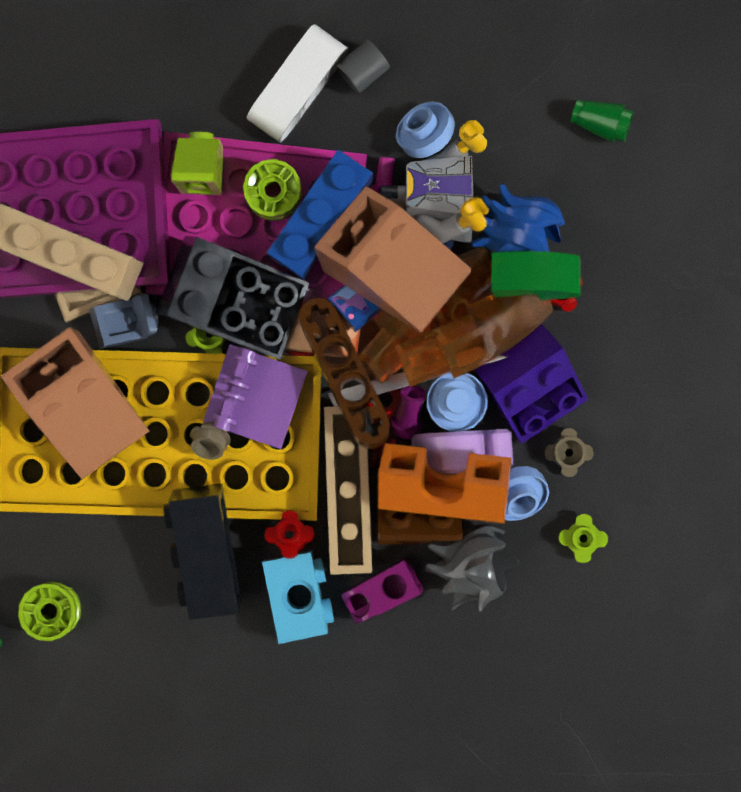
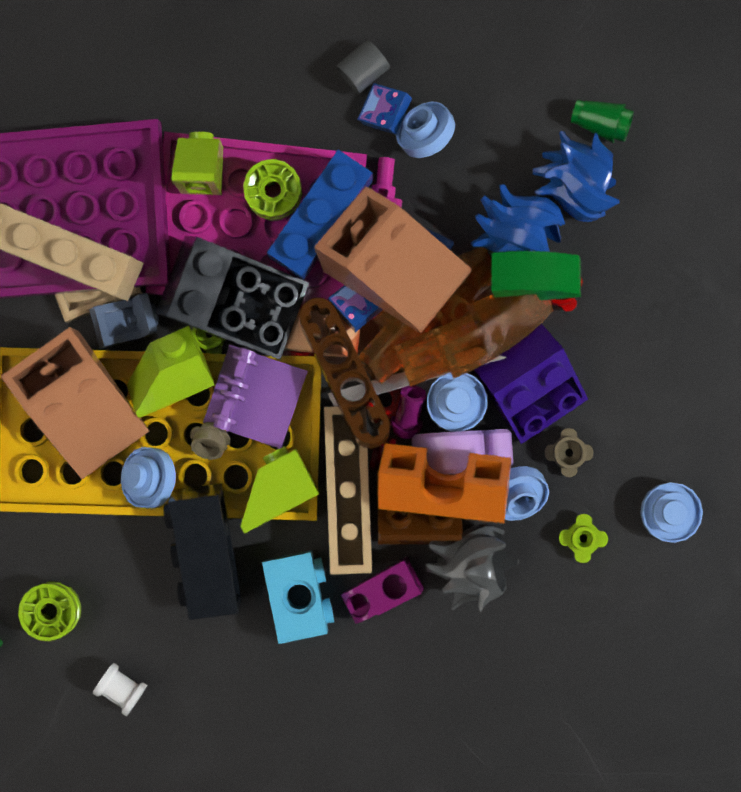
(119, 689): none -> white bush
(148, 477): none -> light blue plate
(169, 372): none -> lime slope
(278, 488): none -> lime slope
(290, 546): red plate -> none
(297, 83): white beam -> none
(384, 108): none -> blue tile
(441, 189): torso -> none
(579, 178): none -> blue hair
(671, 512): none -> light blue plate

